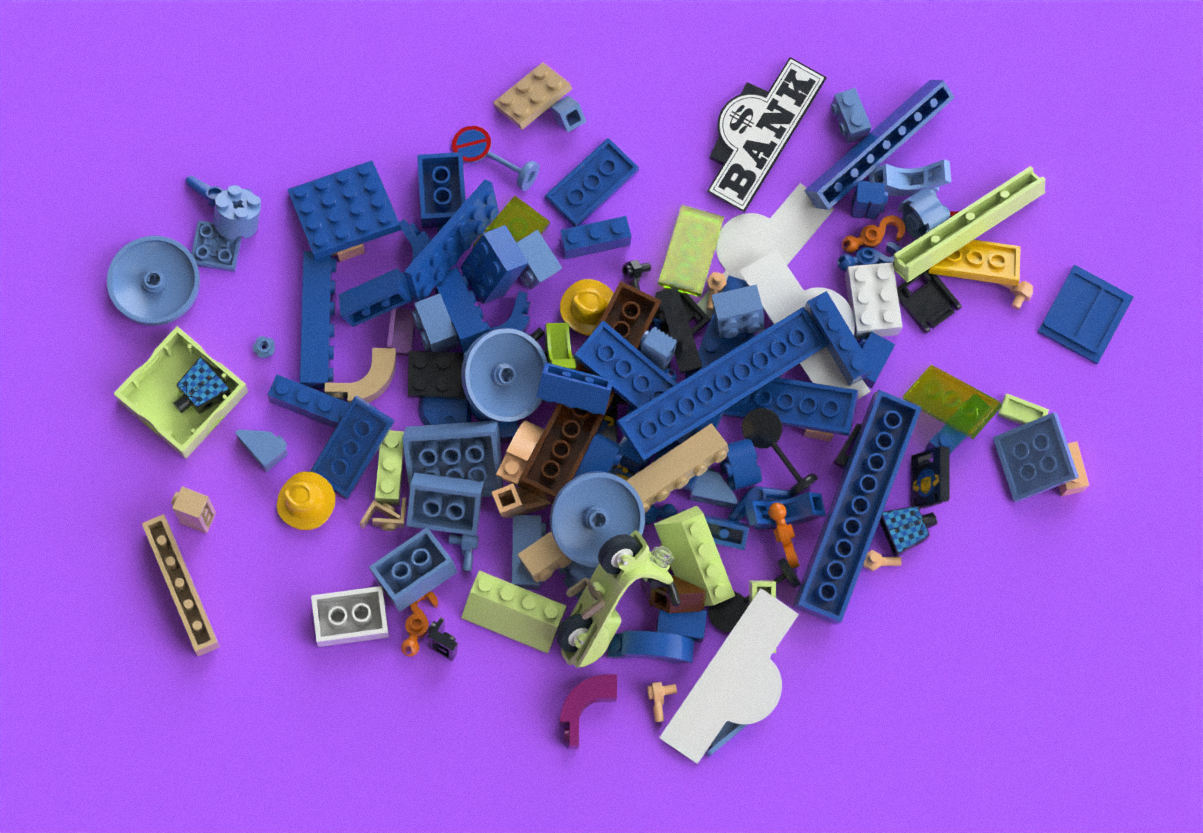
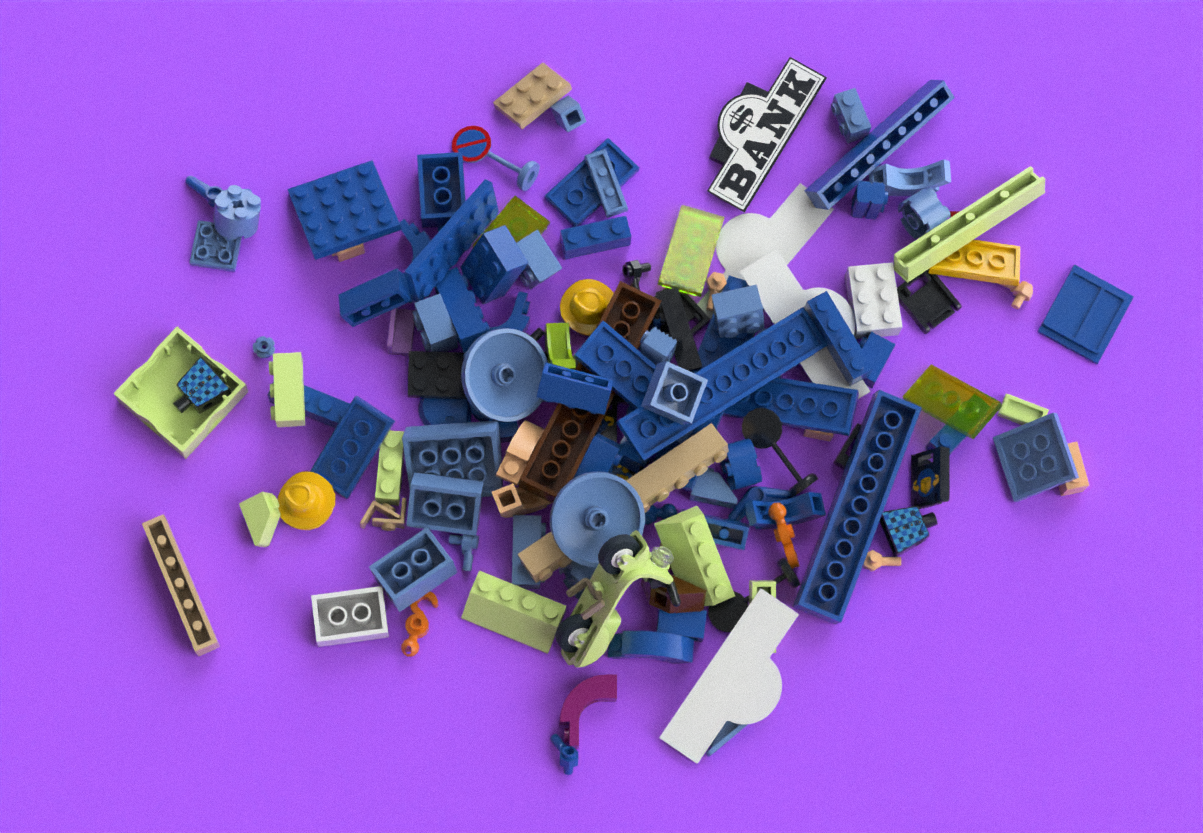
(153, 280): medium blue dish -> none
(193, 509): tan brick -> none
(261, 517): none -> yellowish green slope
(263, 446): medium blue slope -> none
(287, 389): none -> yellowish green brick
(316, 321): blue brick -> none
(373, 384): tan arch -> none
(442, 643): black bracket -> none
(568, 754): none -> blue piece
(606, 183): none -> medium blue tile
(656, 692): light nougat piece -> none
(674, 393): none -> medium blue brick
(868, 256): blue piece -> none
(872, 235): orange piece -> none

